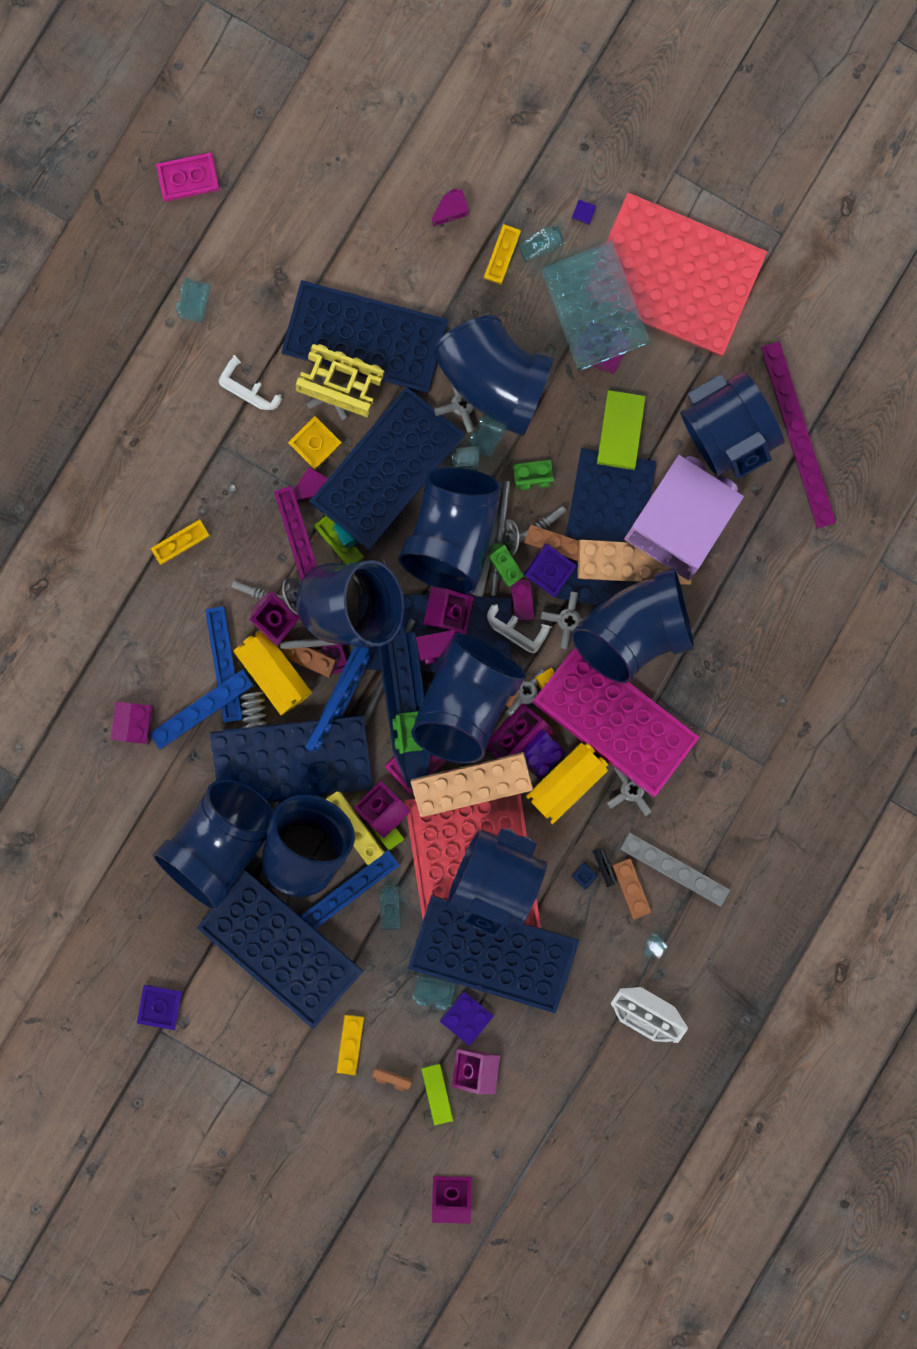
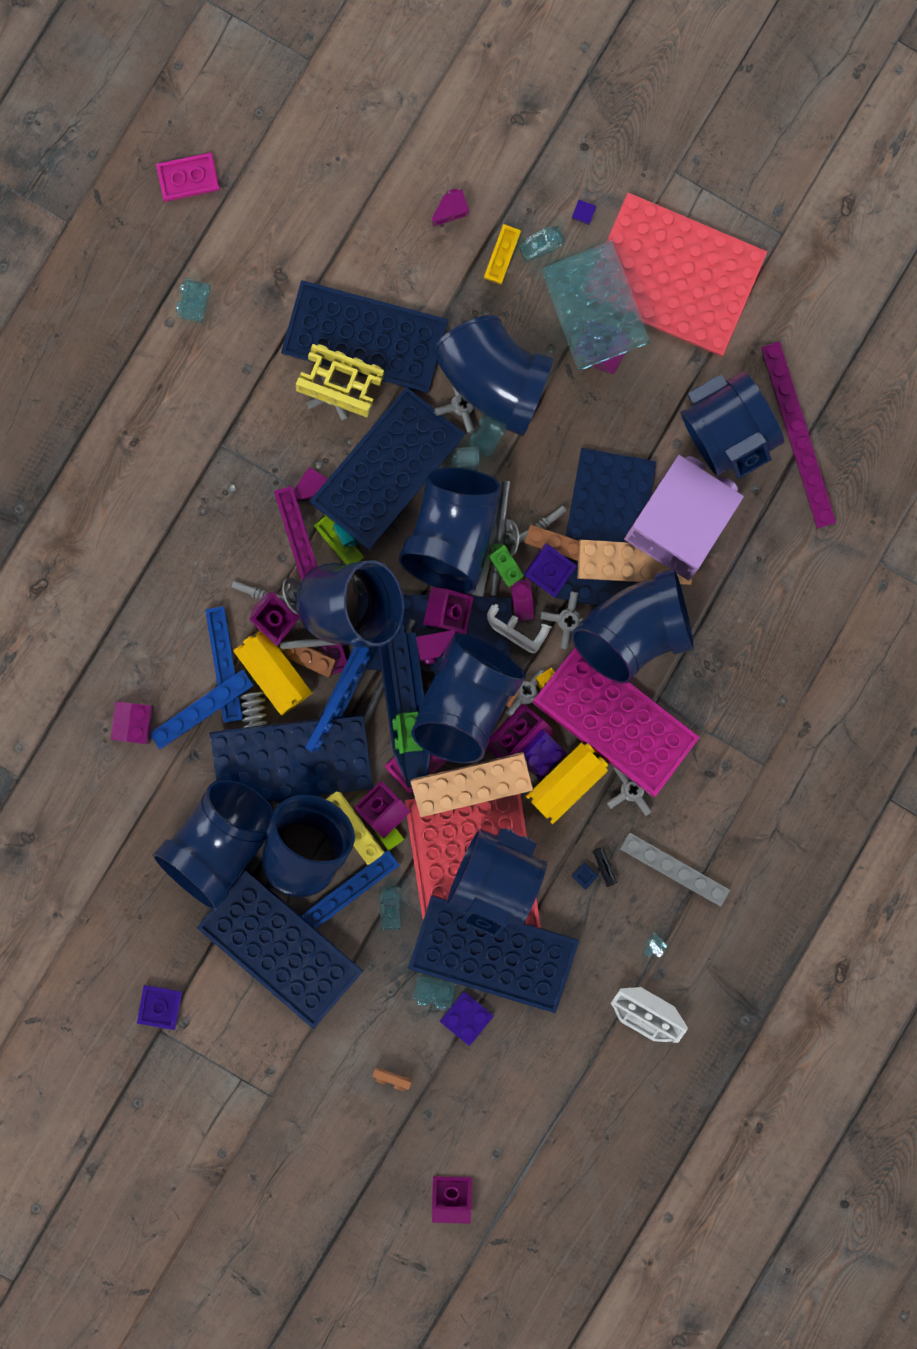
(180, 542): yellow plate -> none
(244, 393): white piece -> none
(315, 443): yellow plate -> none
(350, 1044): yellow plate -> none
(437, 1094): lime tile -> none
(475, 1071): magenta slope -> none
(533, 474): bright green bracket -> none
(621, 430): lime tile -> none
(631, 888): nougat plate -> none

